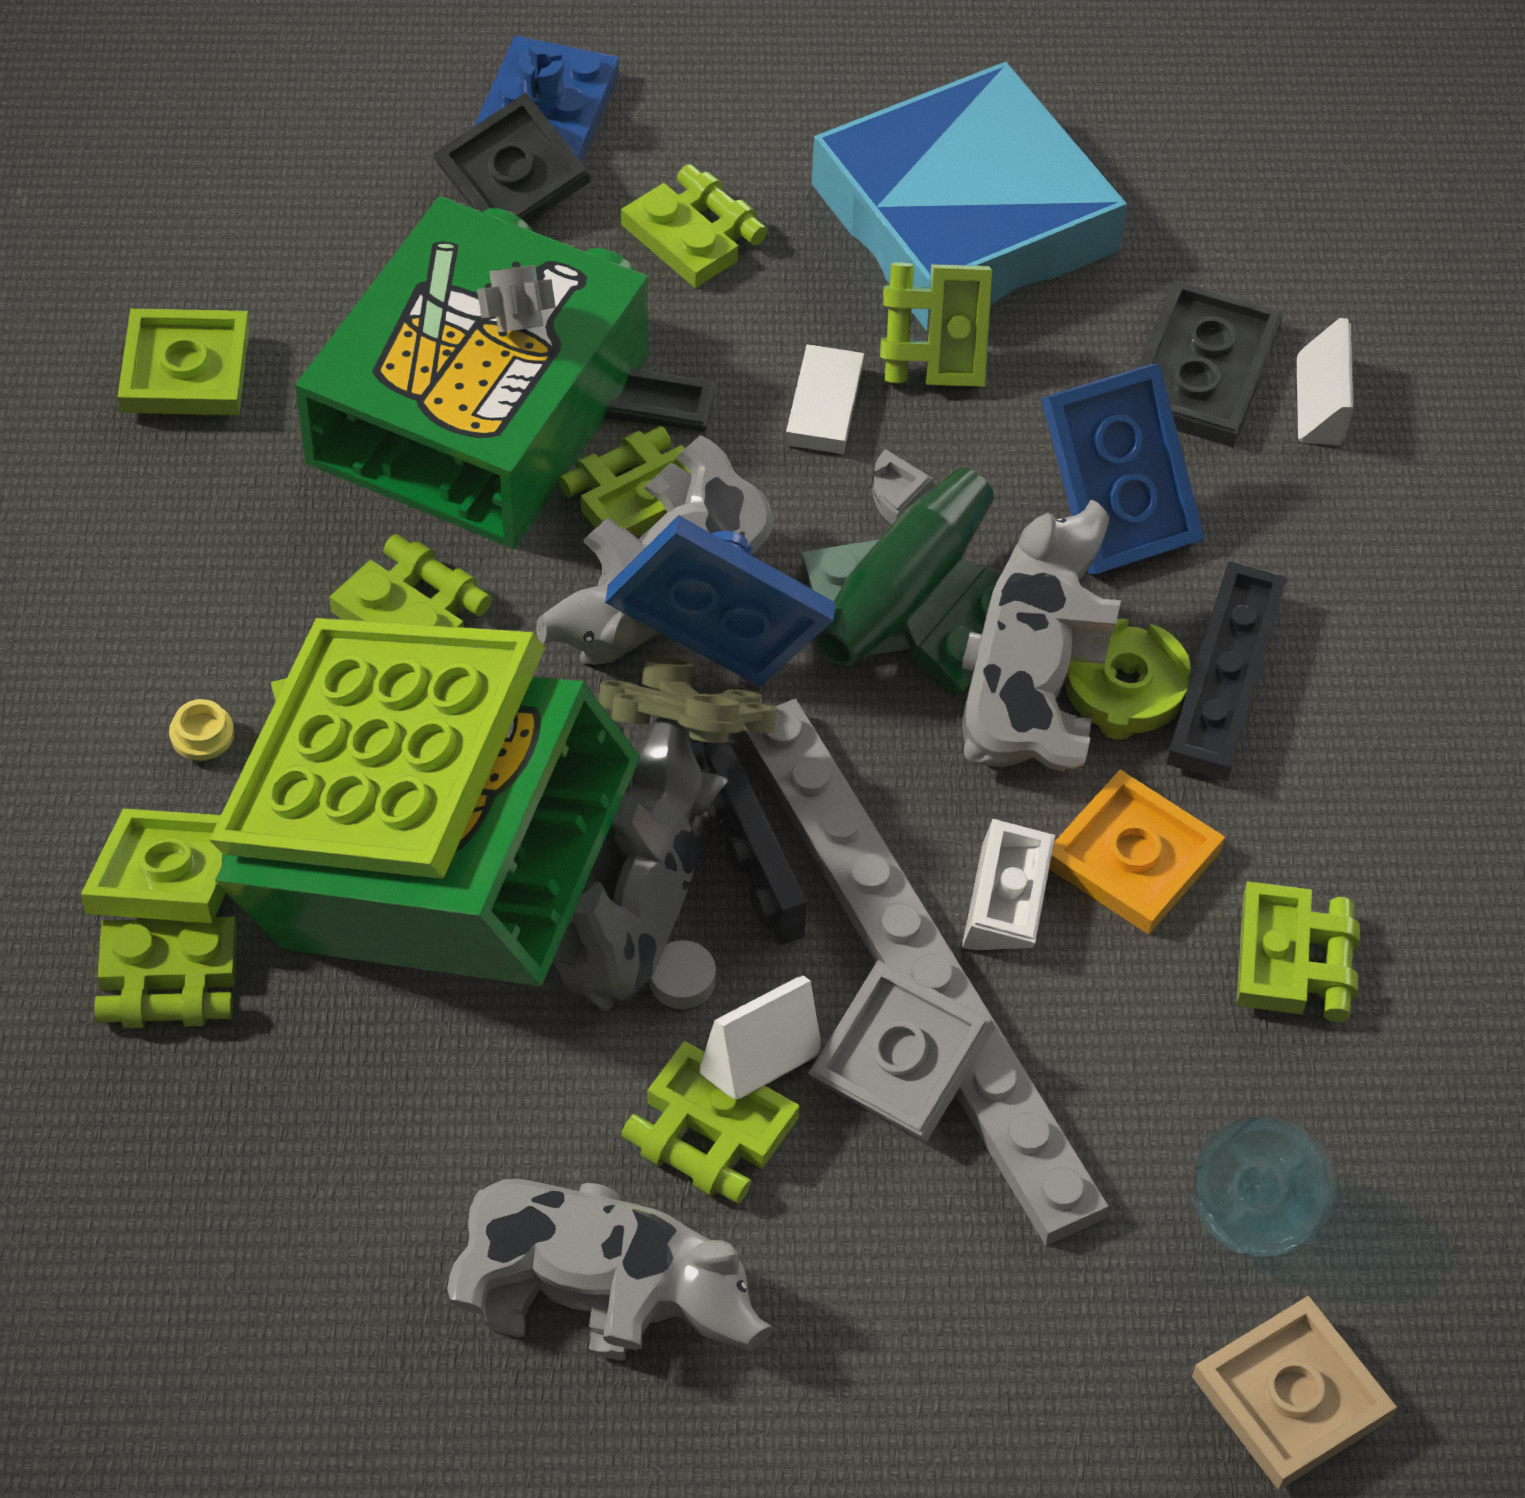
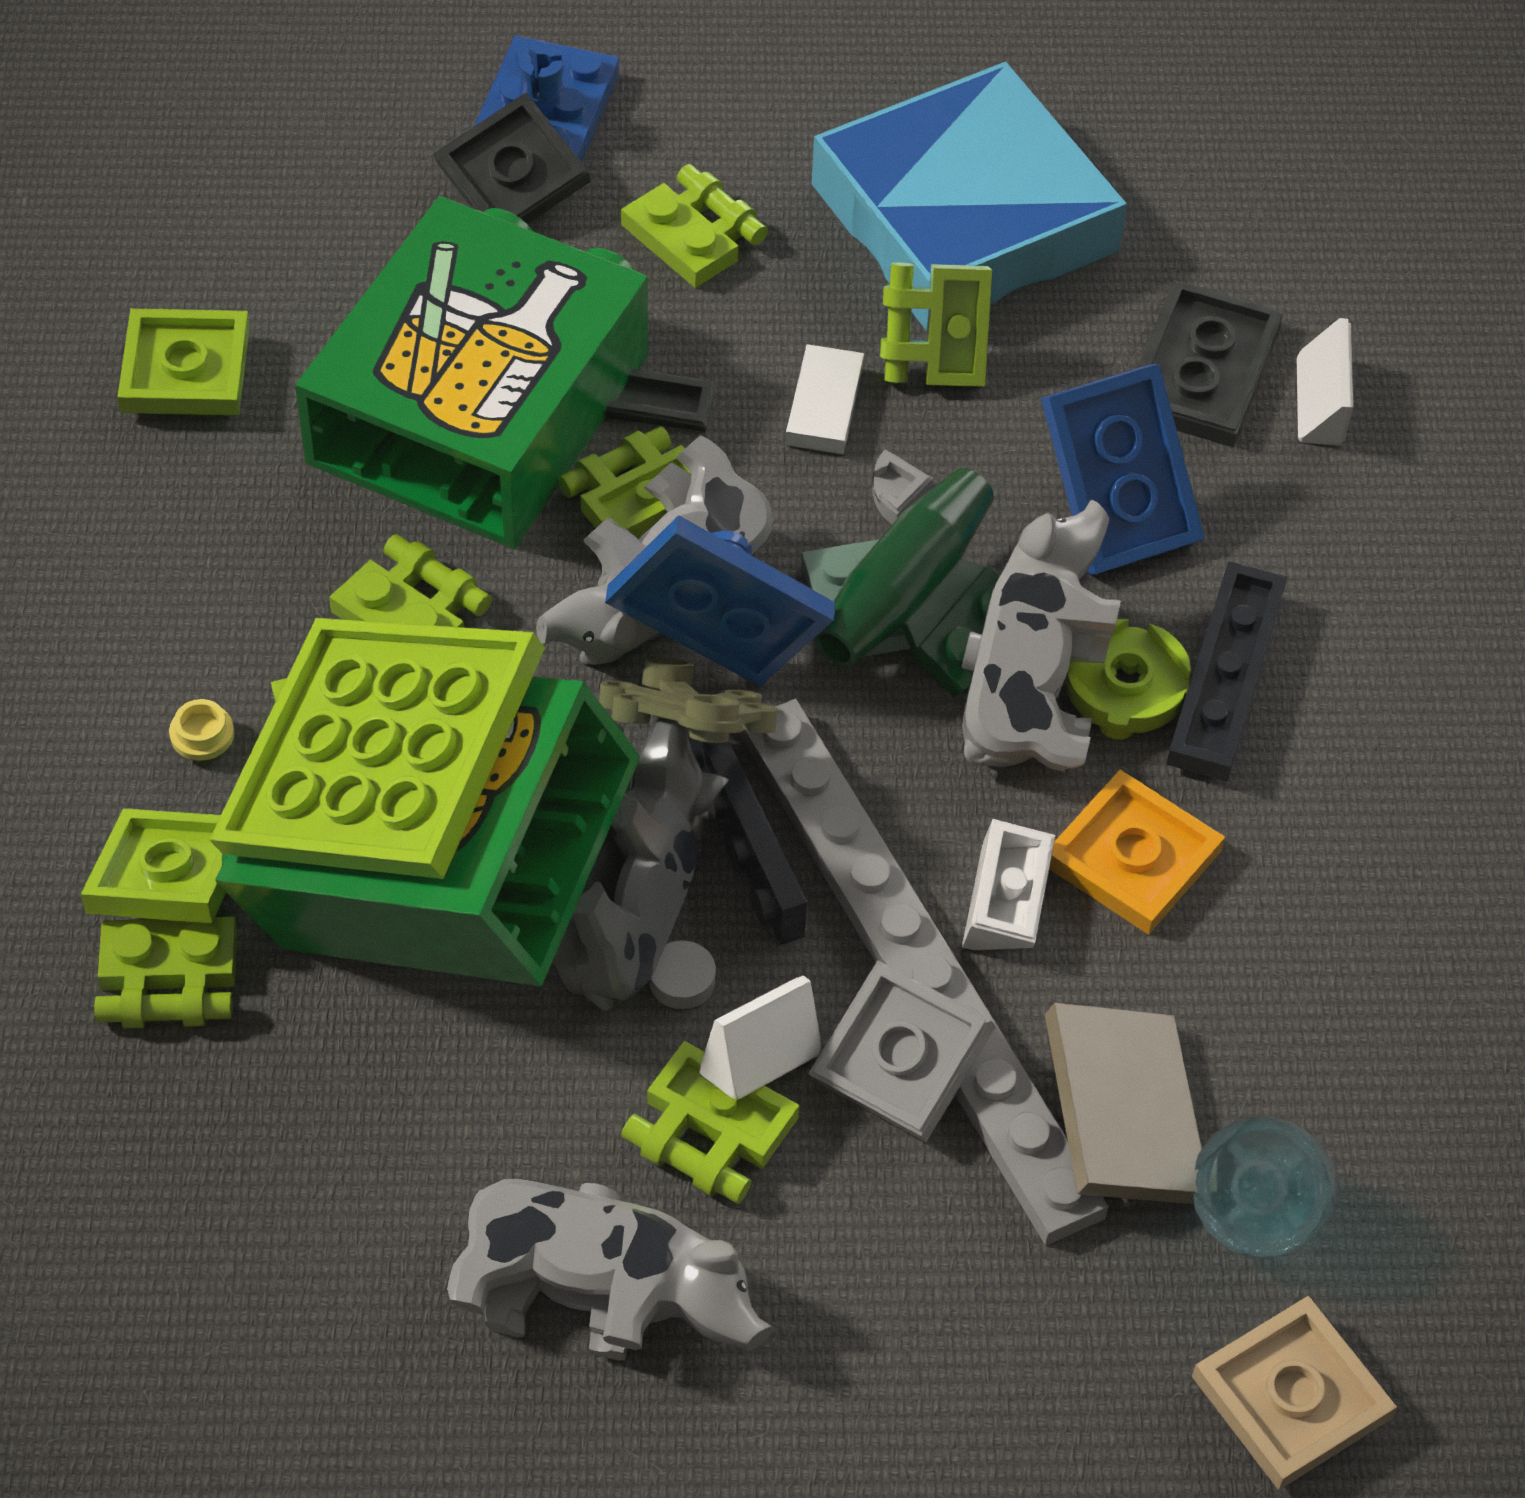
(516, 298): light grey gear -> none
(1125, 1102): none -> dark tan tile
(1275, 951): lime plate -> none

